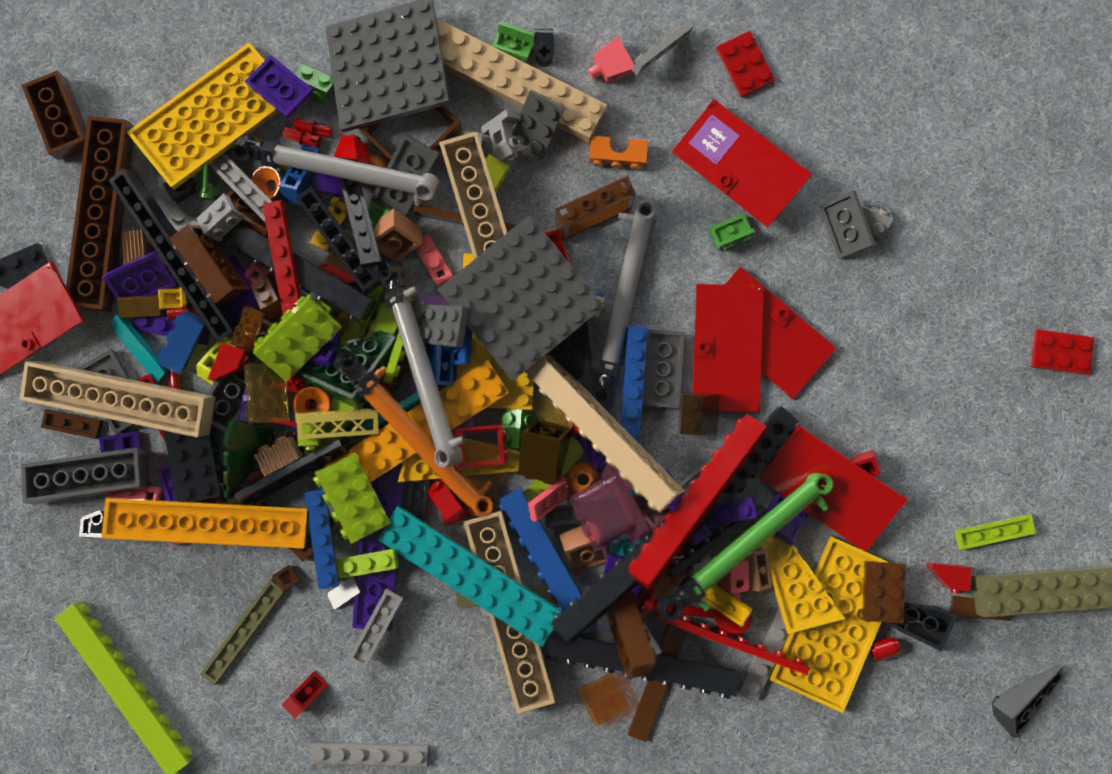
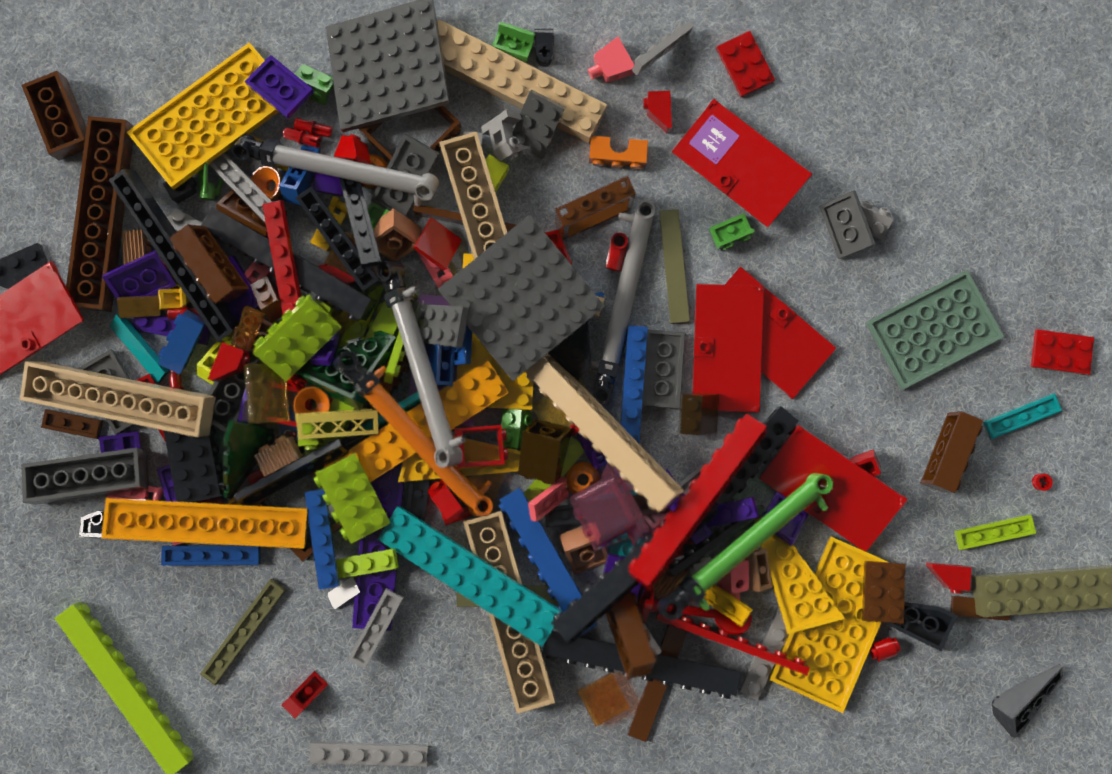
(210, 555): none -> blue plate
(219, 218): light grey bracket -> none
(286, 578): reddish brown plate -> none
(437, 244): none -> red tile
(616, 254): none -> red piece
(659, 108): none -> red slope
(674, 266): none -> olive tile
(934, 329): none -> sand green plate
(952, 452): none -> reddish brown brick
(1022, 416): none -> teal tile
(1037, 485): none -> red bush

